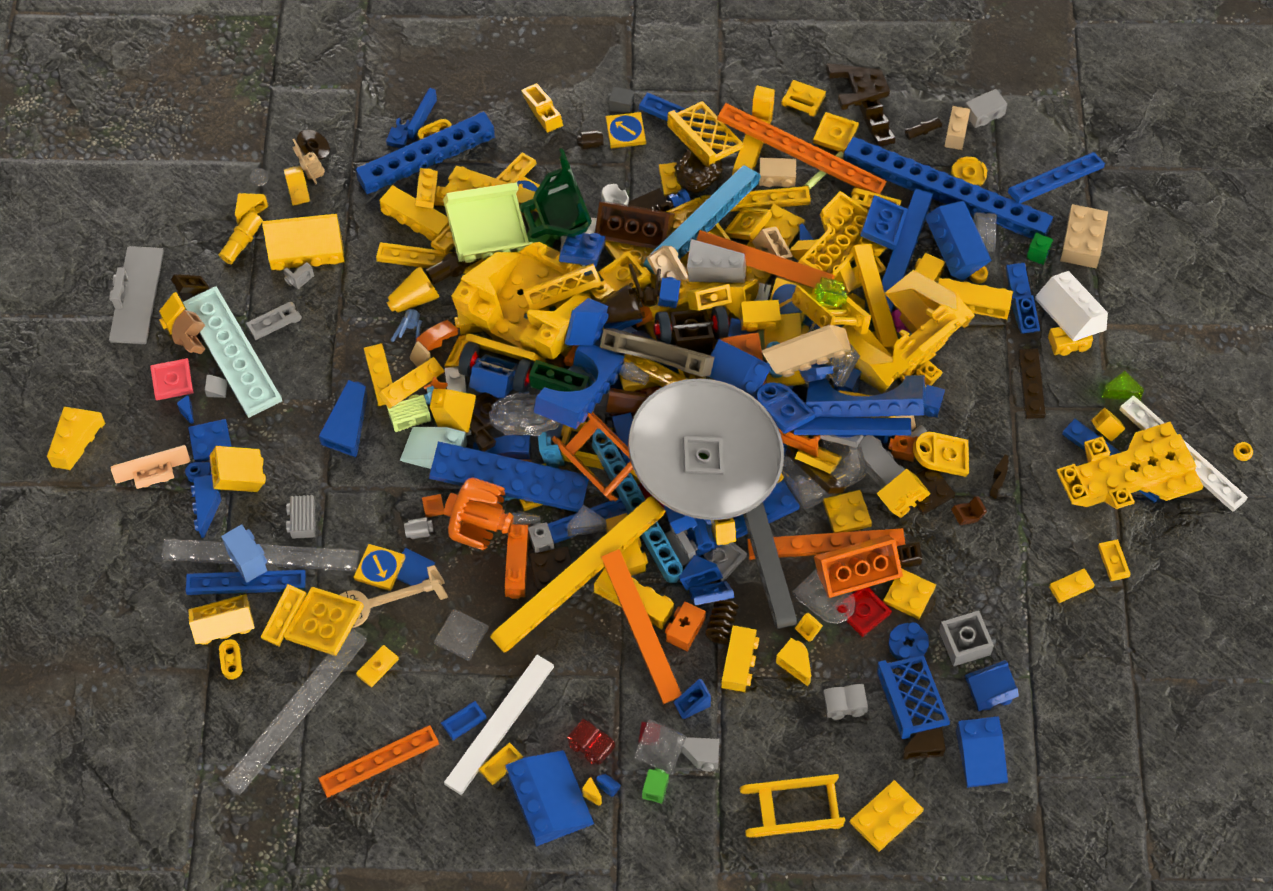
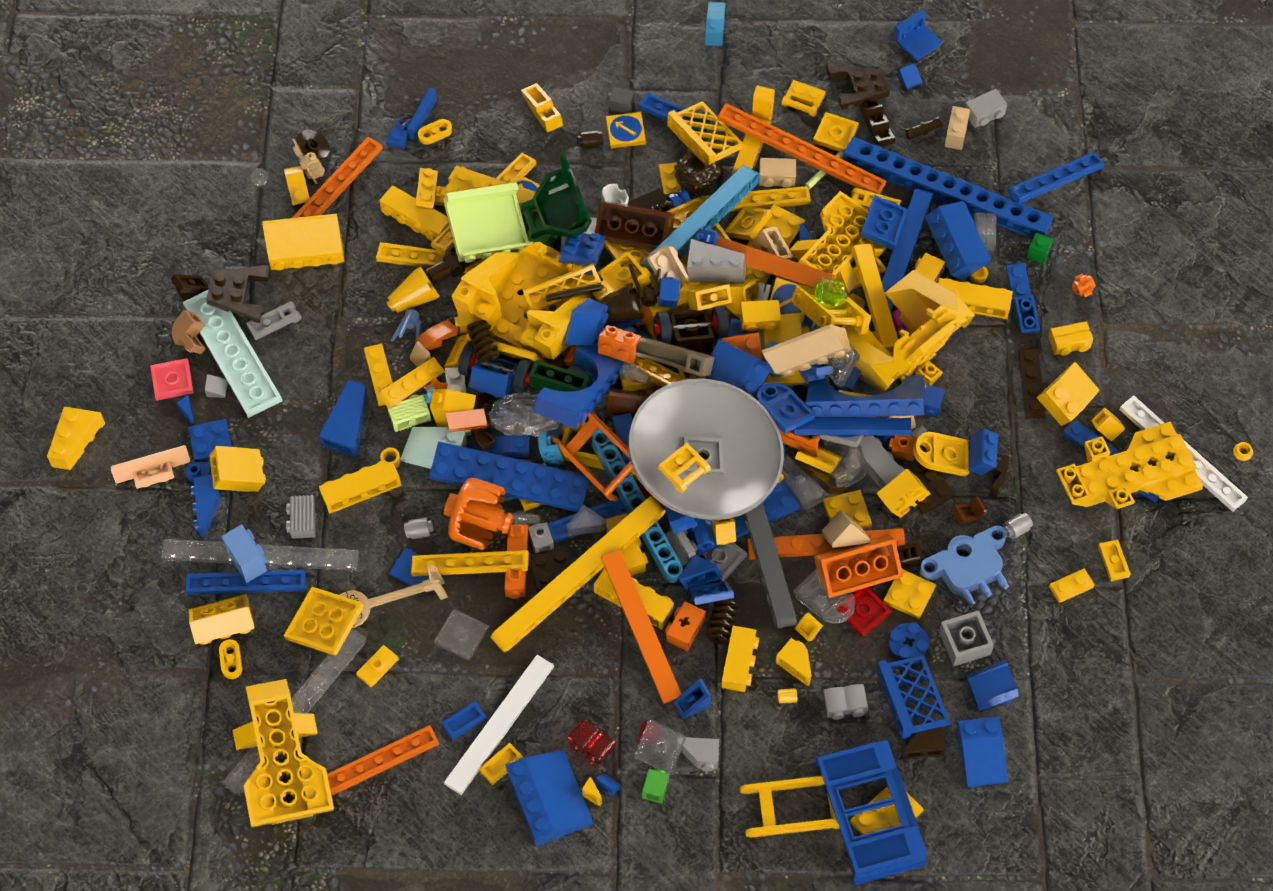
(135, 294): light grey bracket -> none
(171, 311): yellow slope -> none
(229, 289): none -> dark brown wing
(241, 237): yellow piece -> none
(249, 203): yellow slope -> none
(276, 732): none -> yellow piece
(283, 615): yellow plate -> none
(300, 276): light grey bracket -> none
(340, 179): none -> orange plate
(362, 484): none -> yellow hinge
(379, 567): tile -> none
(425, 152): blue brick -> none
(433, 505): orange plate -> none
(466, 420): none -> slope
(471, 562): none -> yellow tile
(482, 342): none -> dark brown piece
(573, 292): none -> dark brown bar
(618, 344): none -> orange bracket
(679, 463): none -> yellow plate
(707, 236): none -> blue tile
(715, 24): none -> dark azure slope
(787, 695): none -> yellow hinge
(844, 532): none -> tan slope
(885, 850): none -> blue piece
(909, 76): none -> blue slope
(915, 36): none -> blue bracket
(970, 170): yellow tile -> none
(970, 572): none -> medium blue piece
(983, 452): none -> blue brick
(1018, 525): none -> light grey brick
(1068, 394): none -> yellow slope
(1072, 306): white slope -> none
(1083, 285): none -> orange gear
(1084, 236): tan brick -> none
(1123, 388): clear neon green slope -> none

